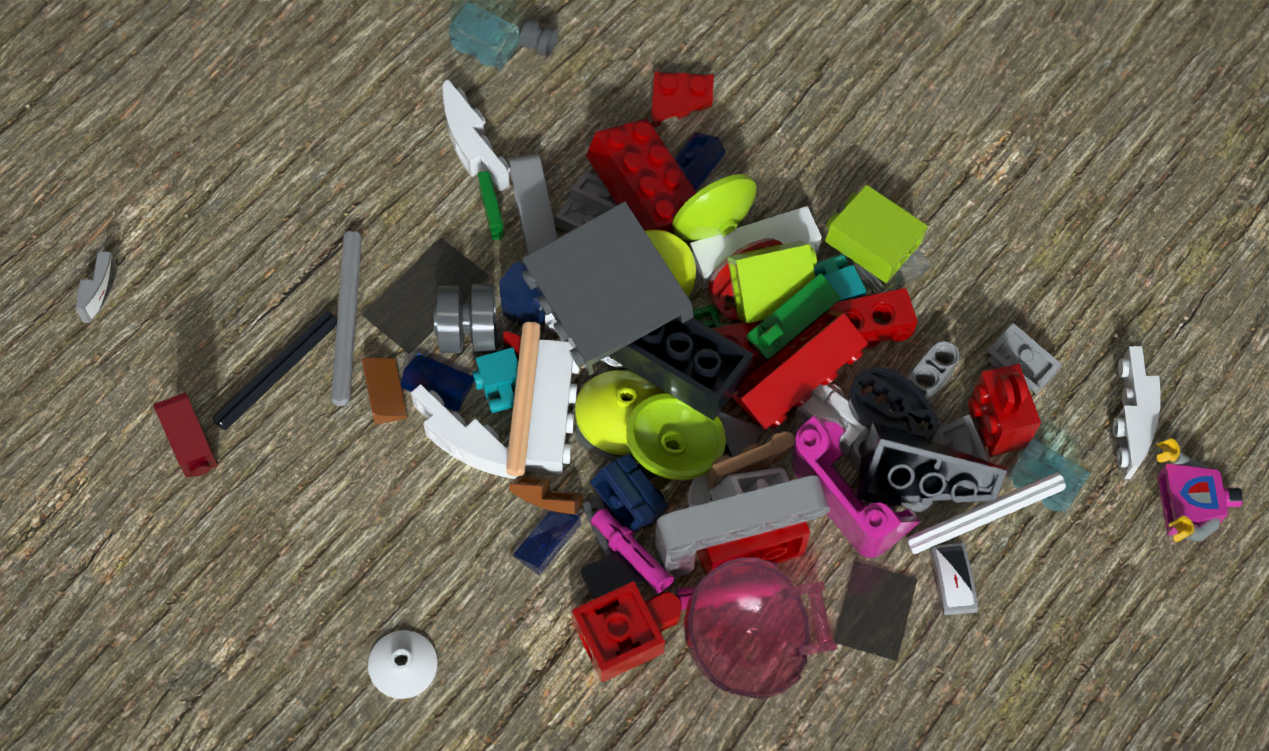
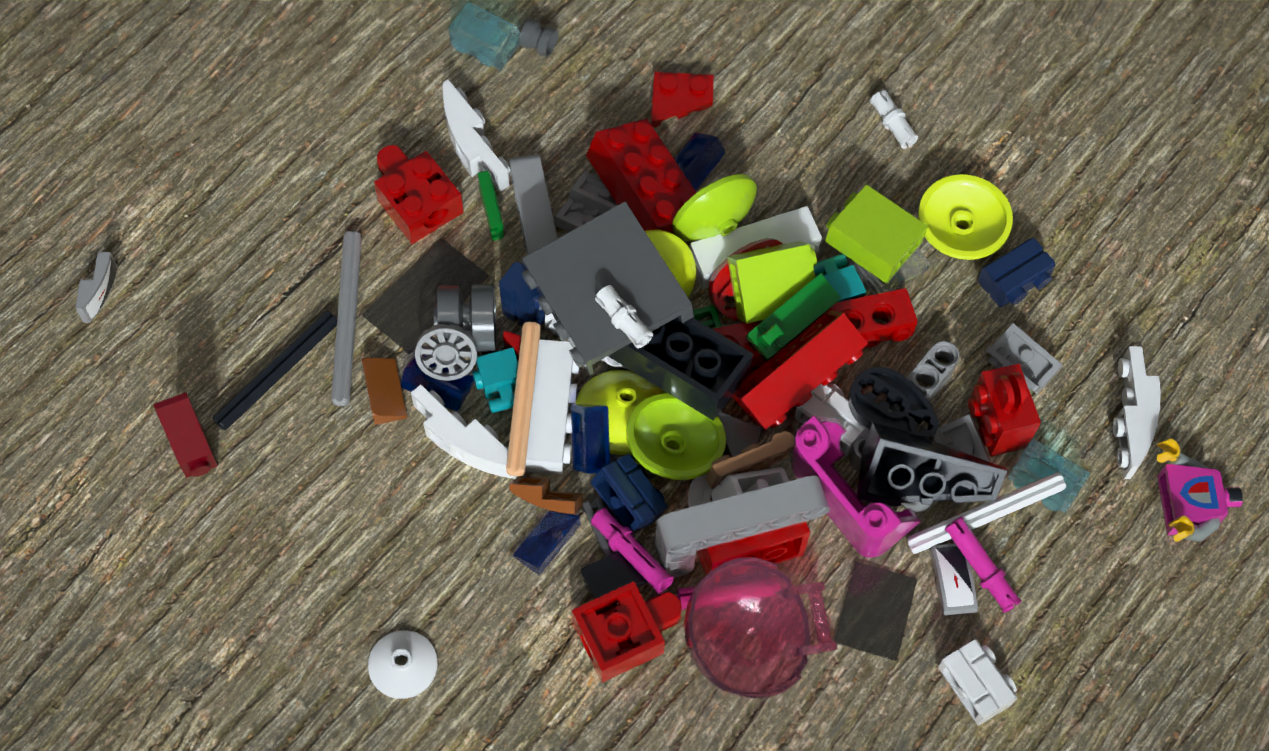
(415, 192): none -> red brick
(446, 352): none -> light grey wheel
(590, 437): none -> clear blue slope
(623, 316): none -> white pin
(894, 119): none -> white pin
(968, 203): none -> neon yellow dish
(978, 681): none -> white brick
(990, 575): none -> dark pink pin
(1017, 272): none -> dark blue brick

